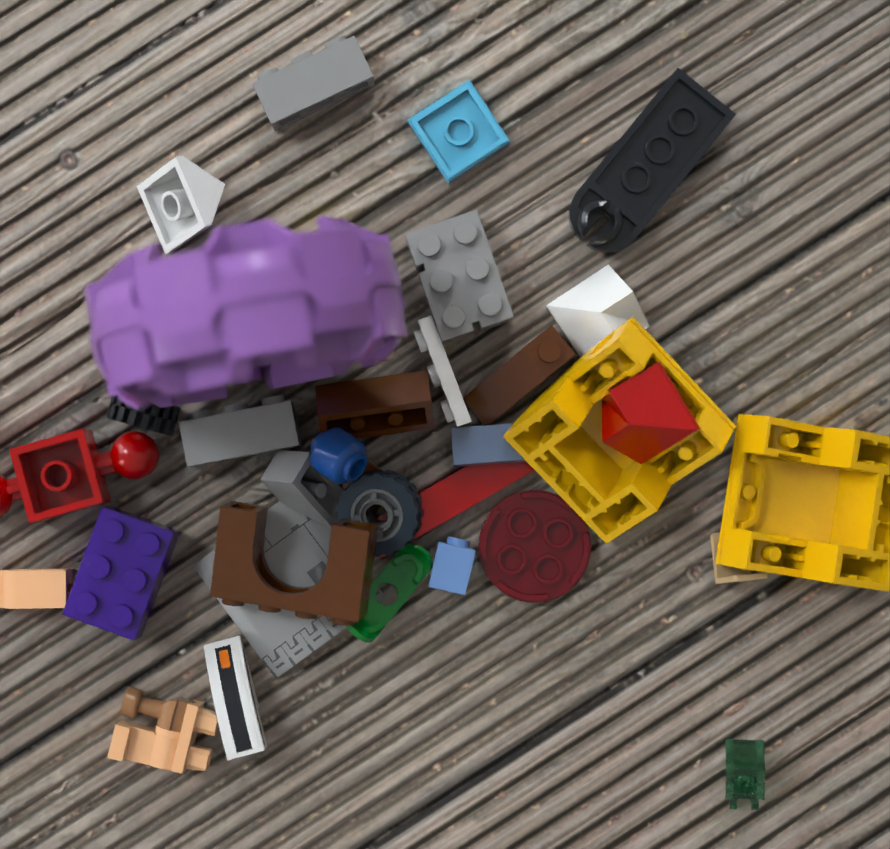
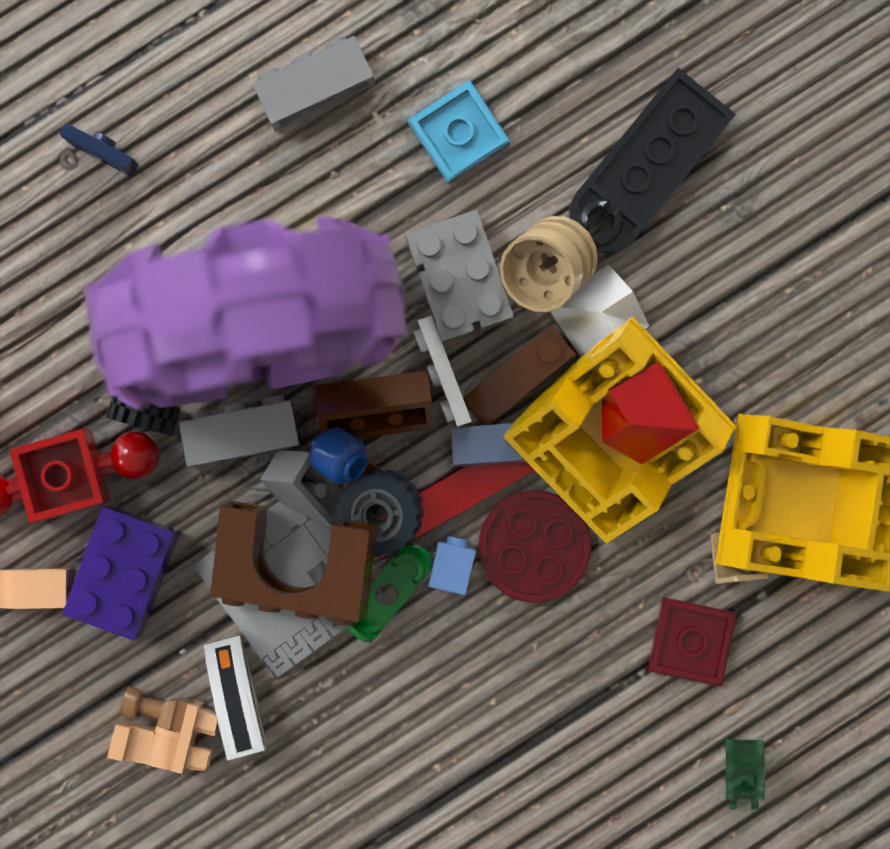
(99, 147): none -> dark blue plate
(180, 201): white slope -> none
(534, 274): none -> tan wheel
(691, 641): none -> dark red tile

